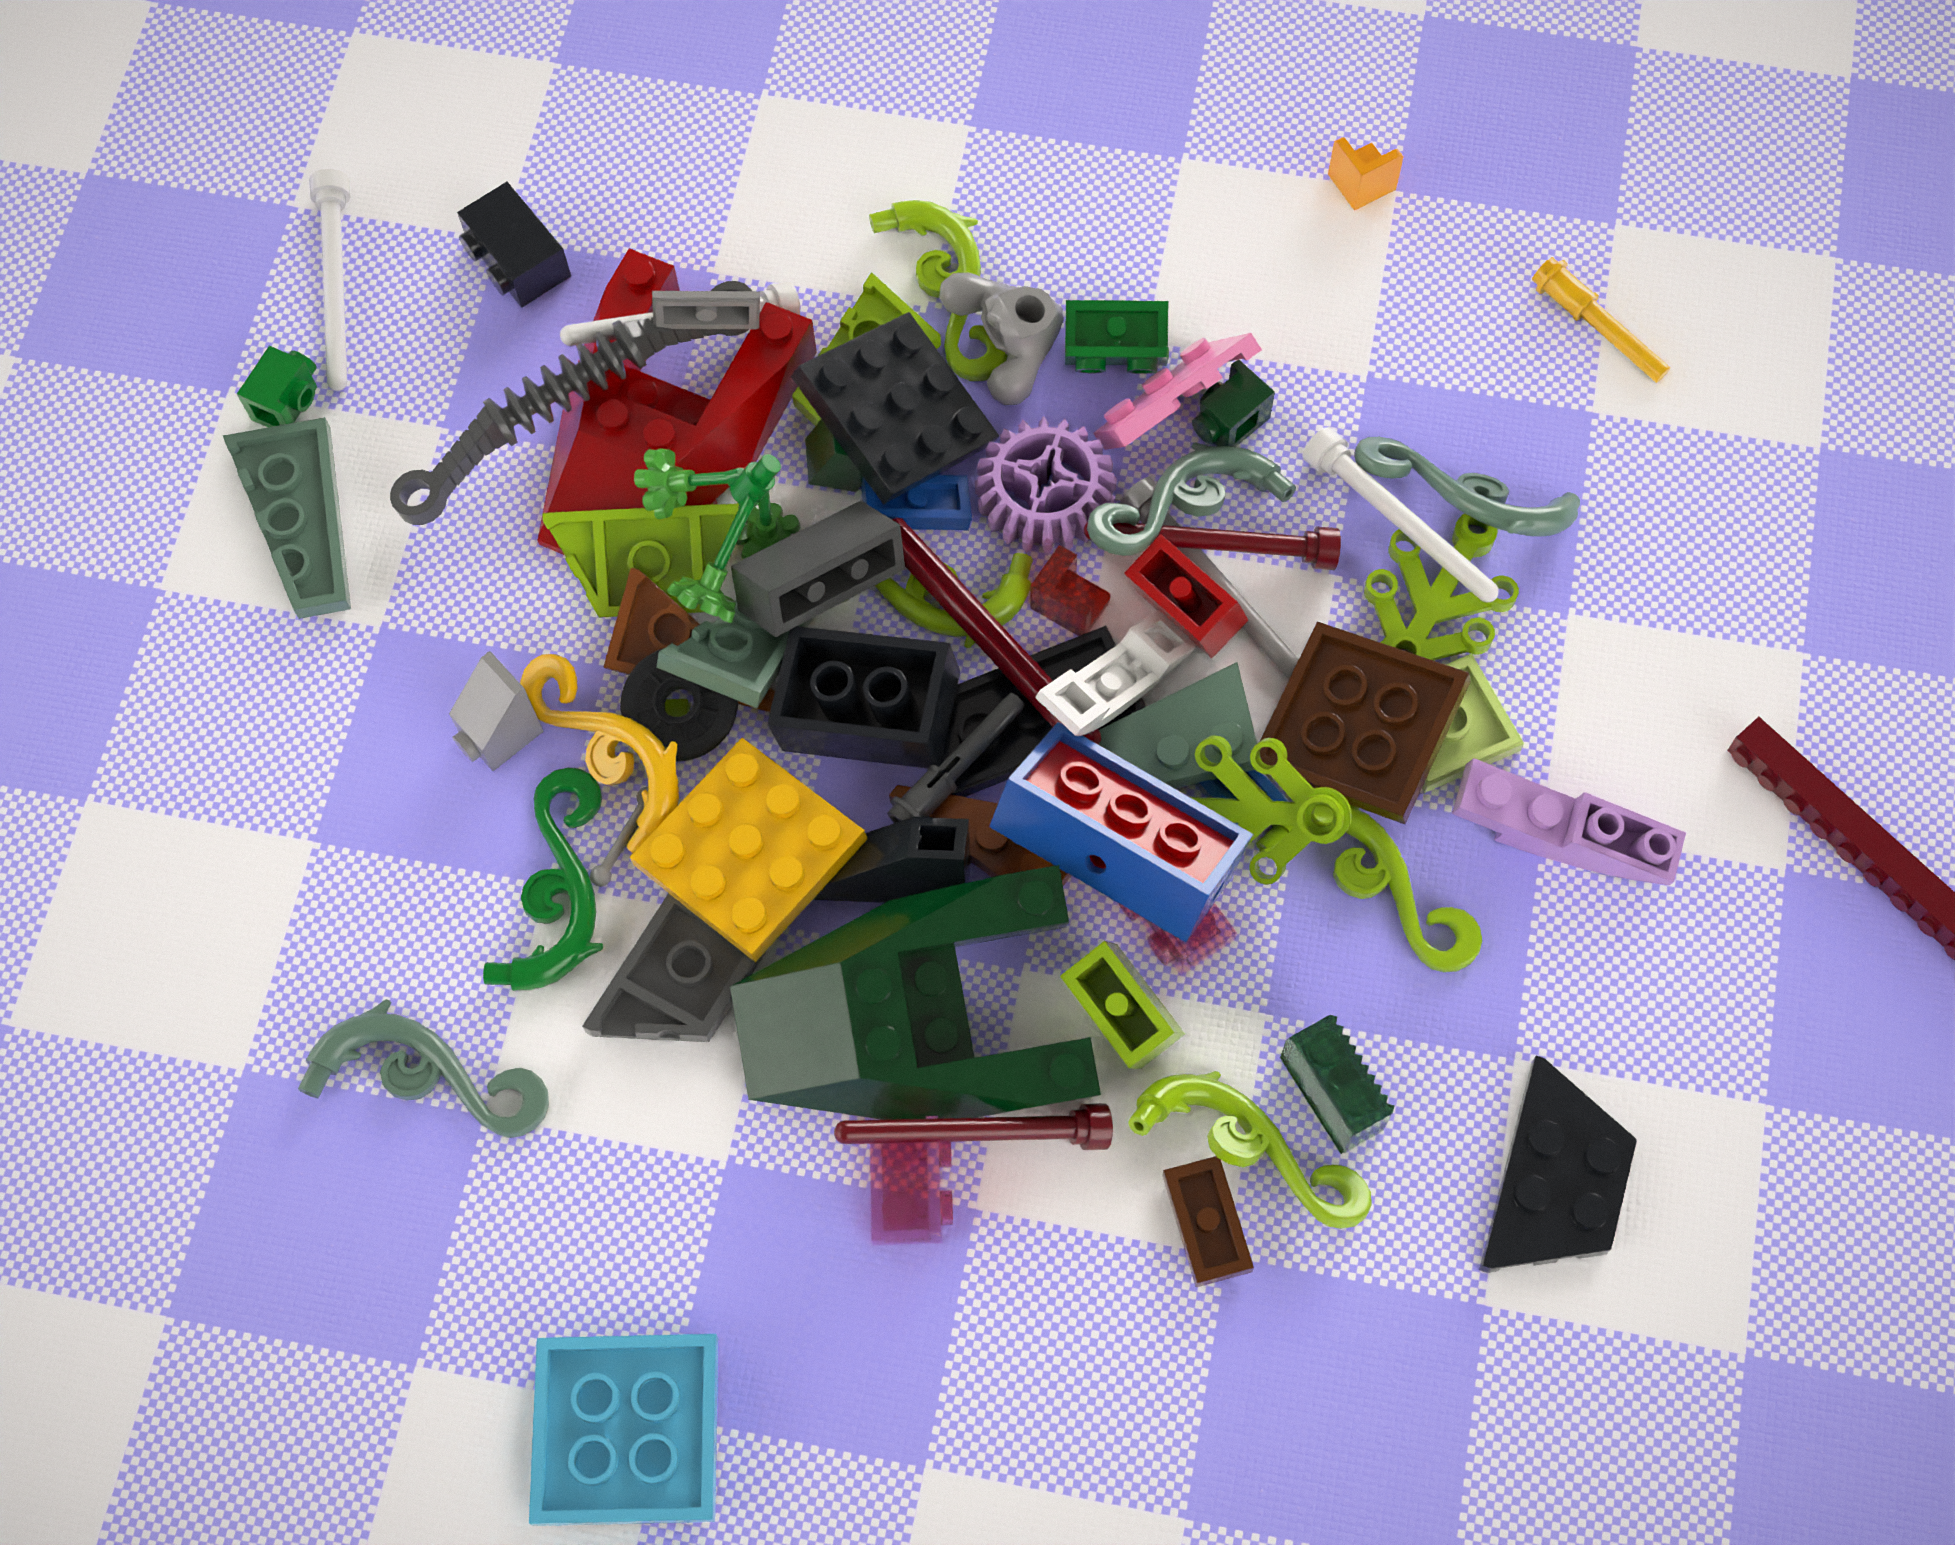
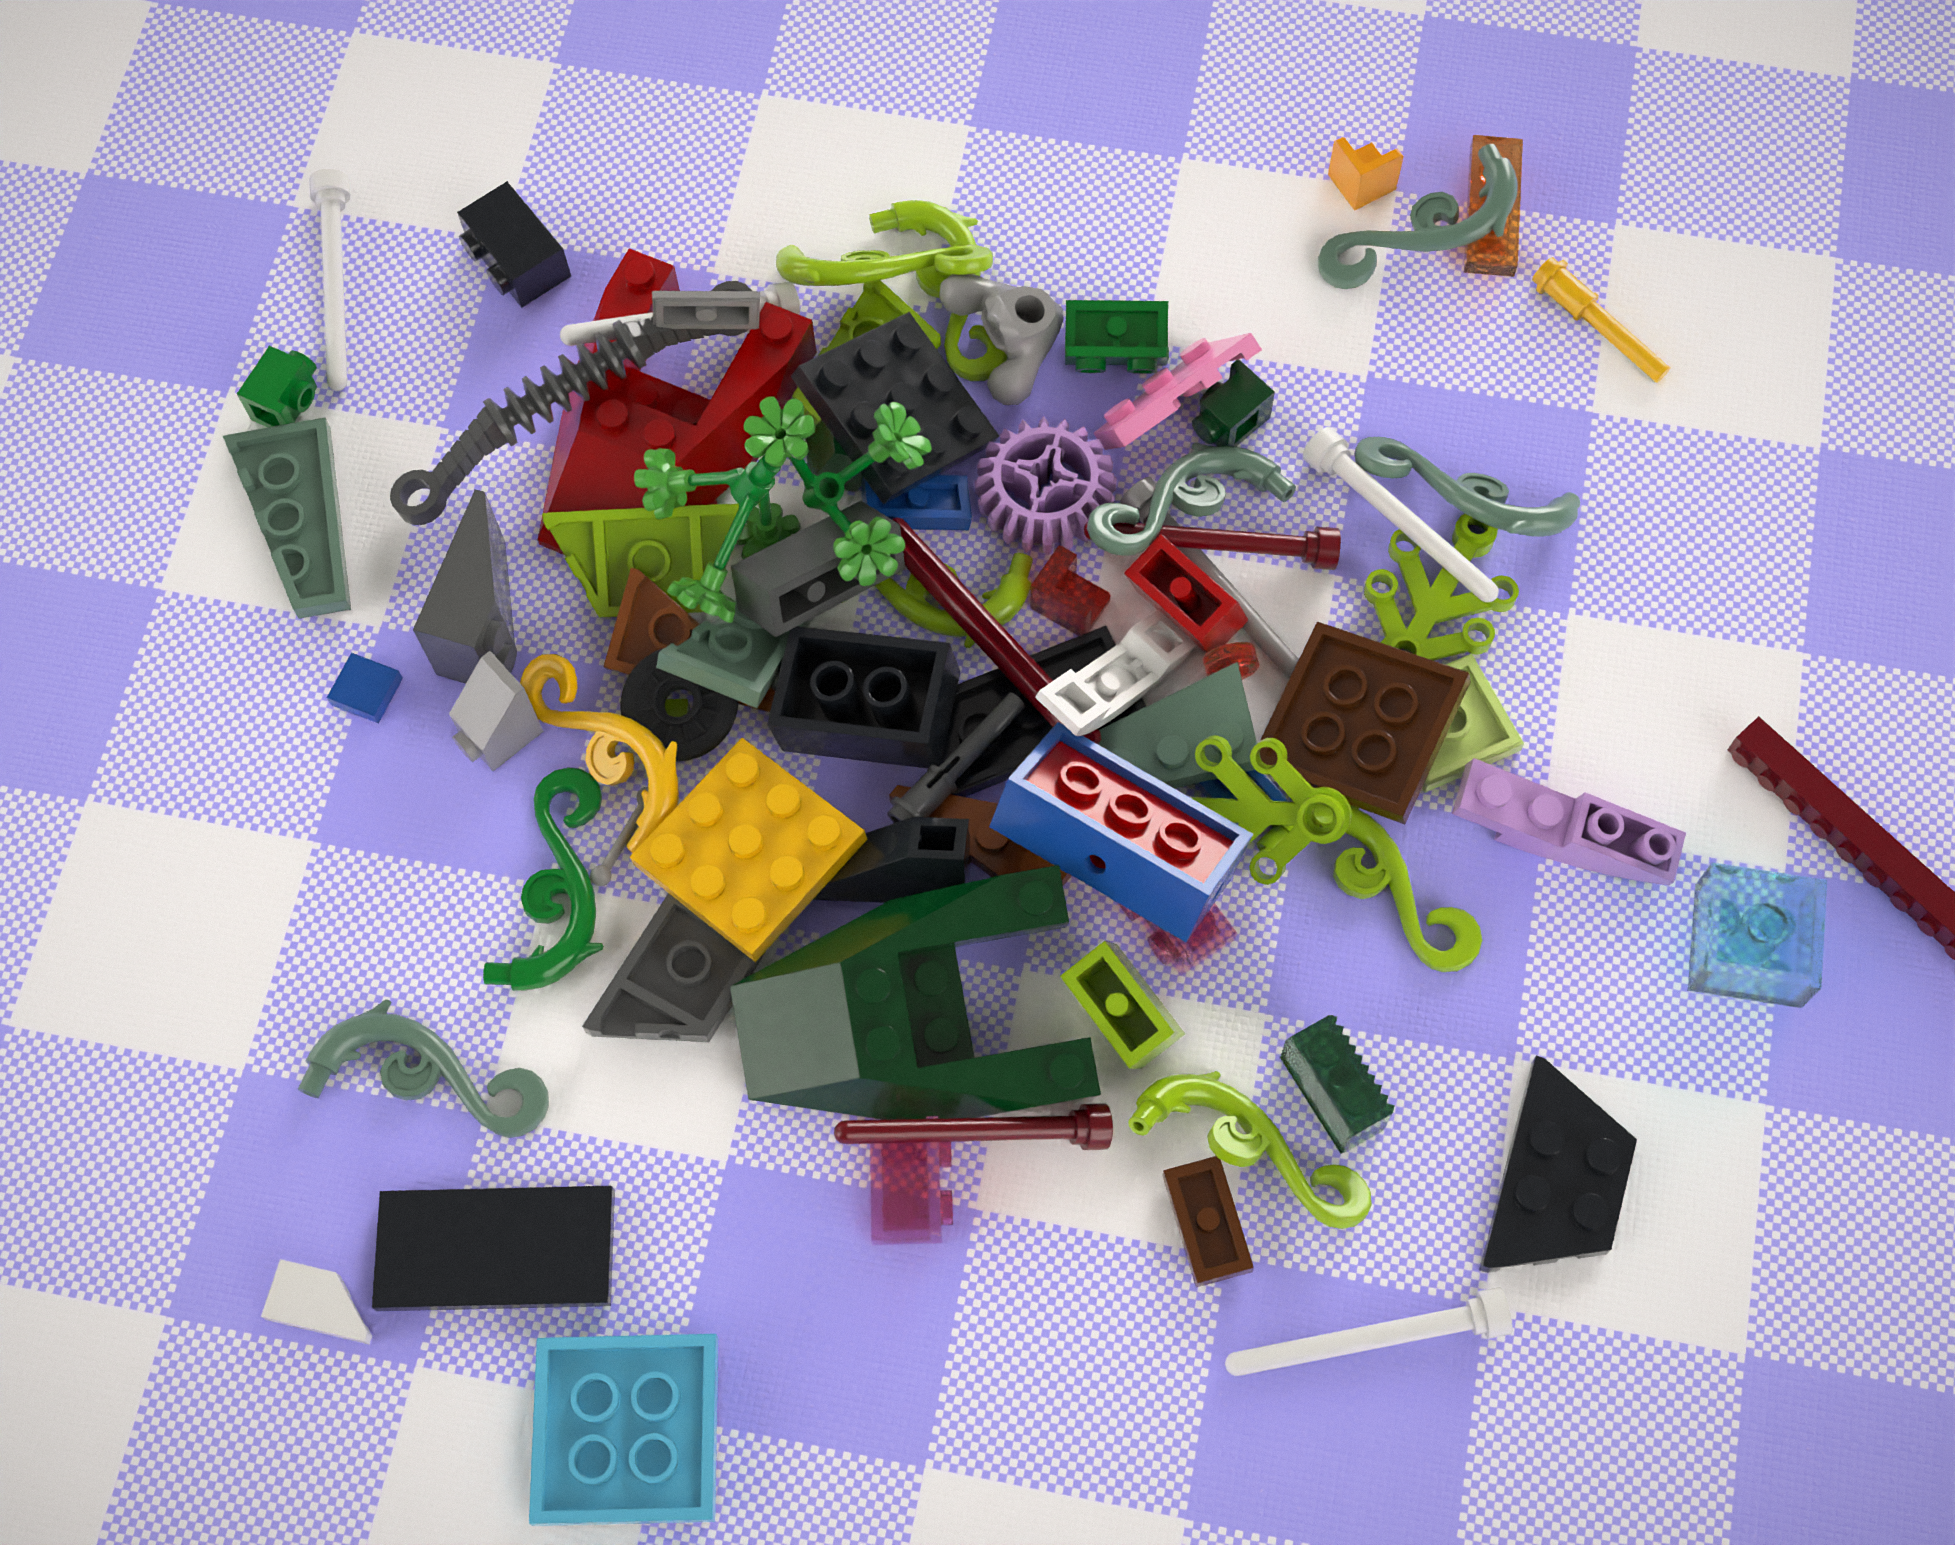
(314, 1302): none -> white tile
(364, 687): none -> blue tile
(470, 599): none -> dark grey slope
(494, 1248): none -> black tile
(782, 435): none -> bright green plant
(877, 265): none -> lime plant
(1227, 654): none -> clear red tile
(1427, 237): none -> sand green plant
(1485, 1315): none -> white piece
(1491, 253): none -> clear orange plate
(1757, 935): none -> clear light blue brick

